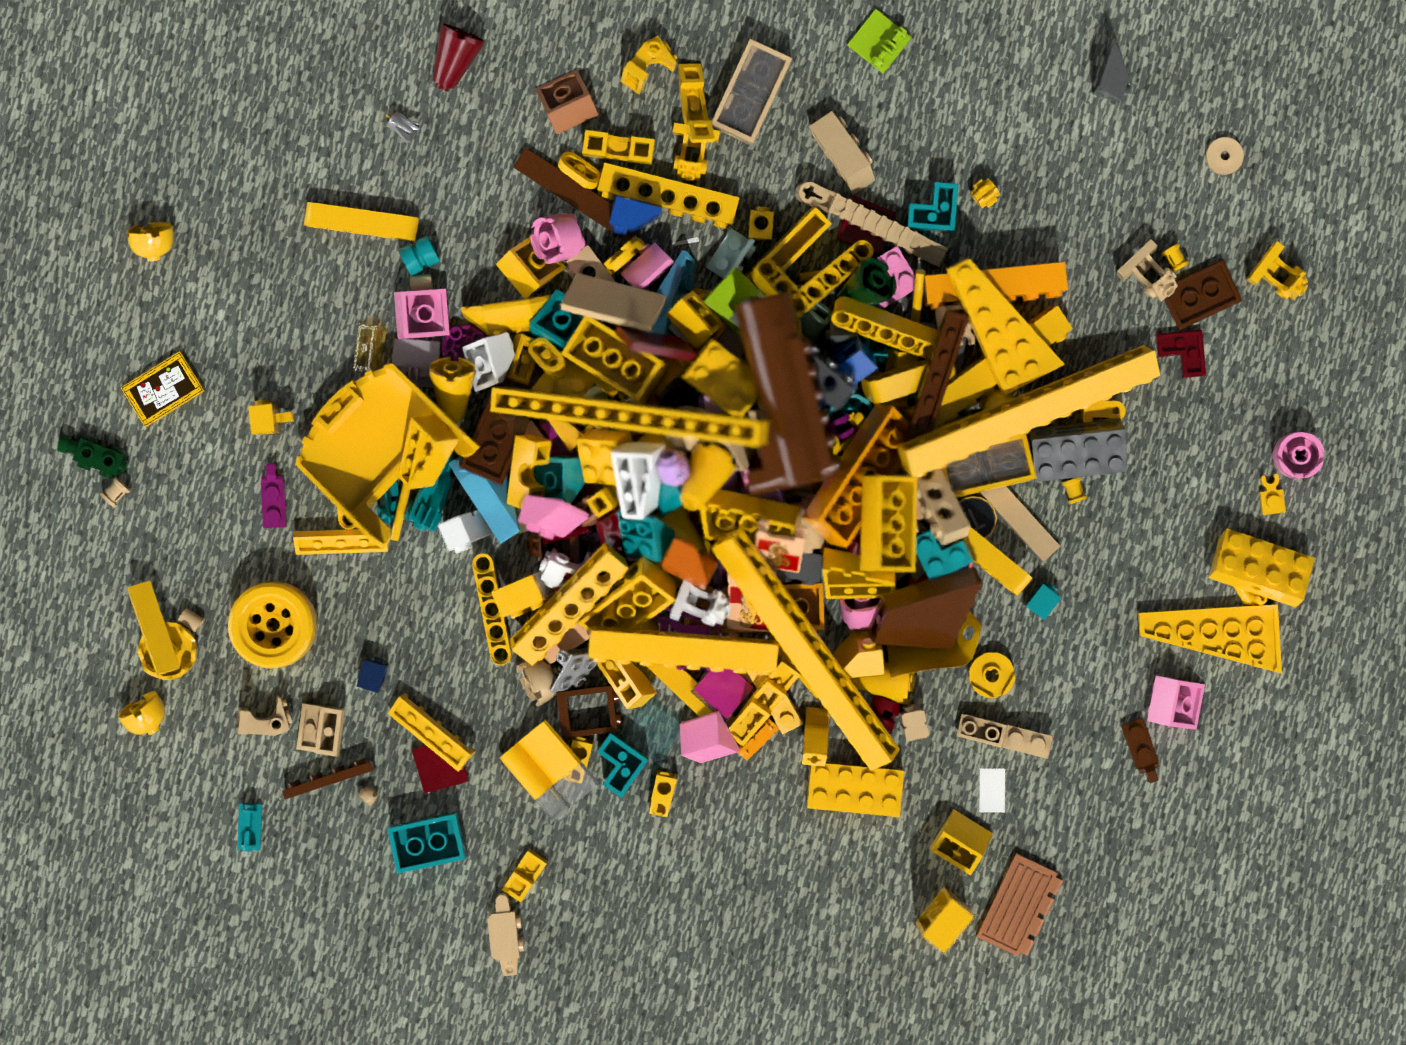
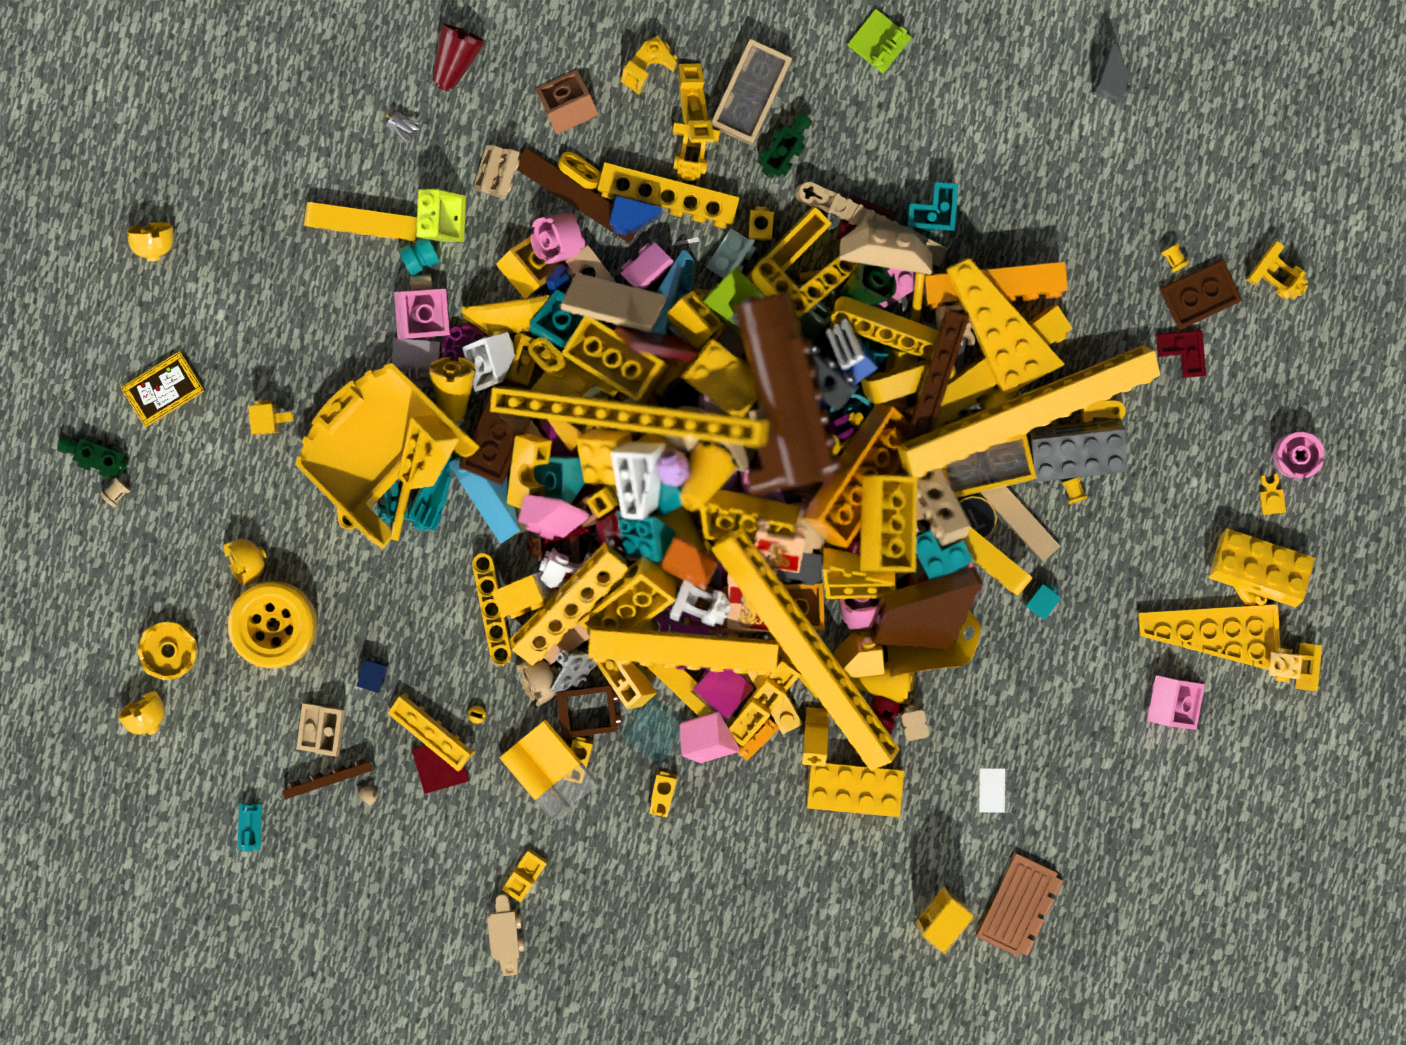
(153, 628): yellow tile -> none
(190, 620): tan hinge -> none
(245, 560): none -> yellow cylinder
(250, 724): tan tile -> none
(273, 498): magenta hinge -> none
(333, 542): yellow plate -> none
(369, 347): clear yellow slope -> none
(427, 842): teal brick -> none
(451, 206): none -> neon yellow window
(464, 530): white wedge -> none
(477, 709): none -> yellow hinge
(496, 171): none -> tan brick
(558, 279): none -> blue tile
(616, 148): yellow arch -> none
(627, 763): teal brick -> none
(629, 250): yellow plate -> none
(783, 153): none -> dark green brick
(836, 346): none -> white tile
(843, 151): tan wedge -> none
(886, 247): none -> tan wedge
(961, 842): yellow slope -> none
(984, 193): yellow gear -> none
(992, 688): yellow plate -> none
(1005, 736): tan slope -> none
(1140, 264): tan tile -> none
(1141, 748): reddish brown hinge -> none
(1234, 152): tan piece -> none
(1288, 665): none -> yellow tile

